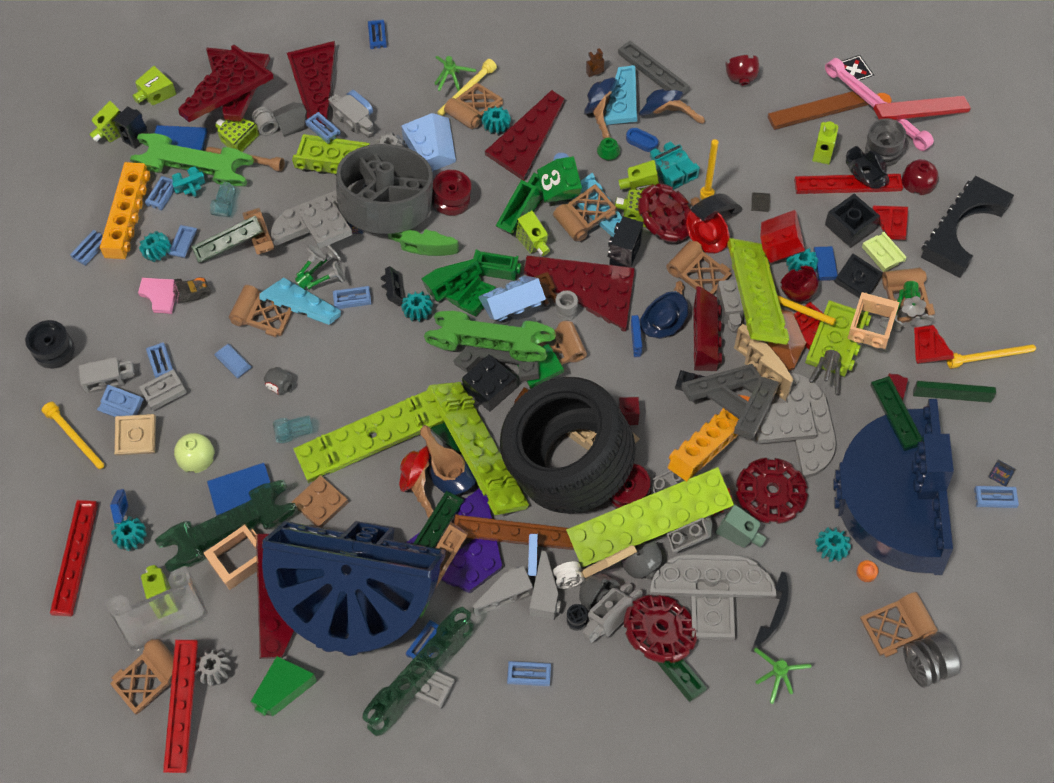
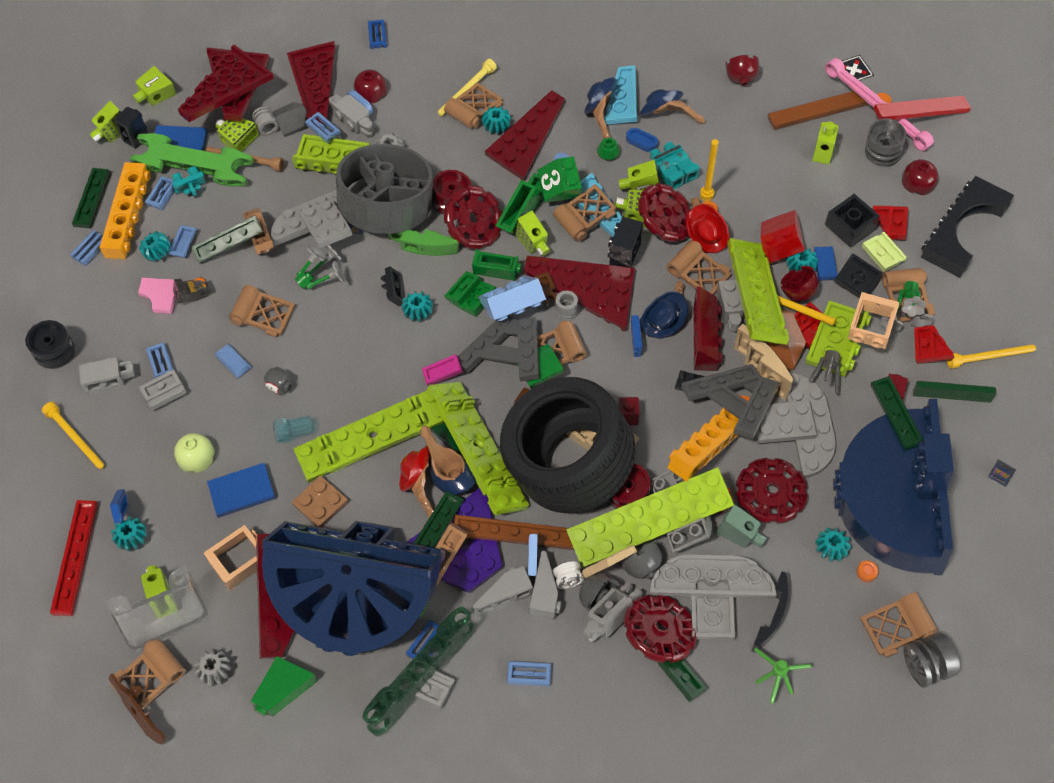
(91, 198): none -> dark green tile
(119, 402): medium blue plate -> none
(135, 434): tan tile -> none
(136, 709): none -> reddish brown piece
(180, 706): red tile -> none
(193, 540): clear green piece -> none
(223, 203): clear light blue piece -> none
(300, 300): medium azure wing -> none
(352, 299): medium blue tile -> none
(370, 85): none -> dark red cylinder
(431, 139): light blue wedge -> none
(442, 370): none -> dark pink tile
(449, 278): green slope -> none
(450, 68): bright green plant -> none
(480, 210): none -> dark red plate
(489, 382): black brick -> none
(519, 341): bright green piece -> none
(576, 621): black wheel -> none
(595, 64): reddish brown plate -> none
(652, 68): dark grey plate -> none
(708, 207): black slope -> none
(760, 202): clear smoke tile -> none
(842, 184): red tile -> none
(857, 160): black piece -> none
(991, 500): medium blue tile -> none

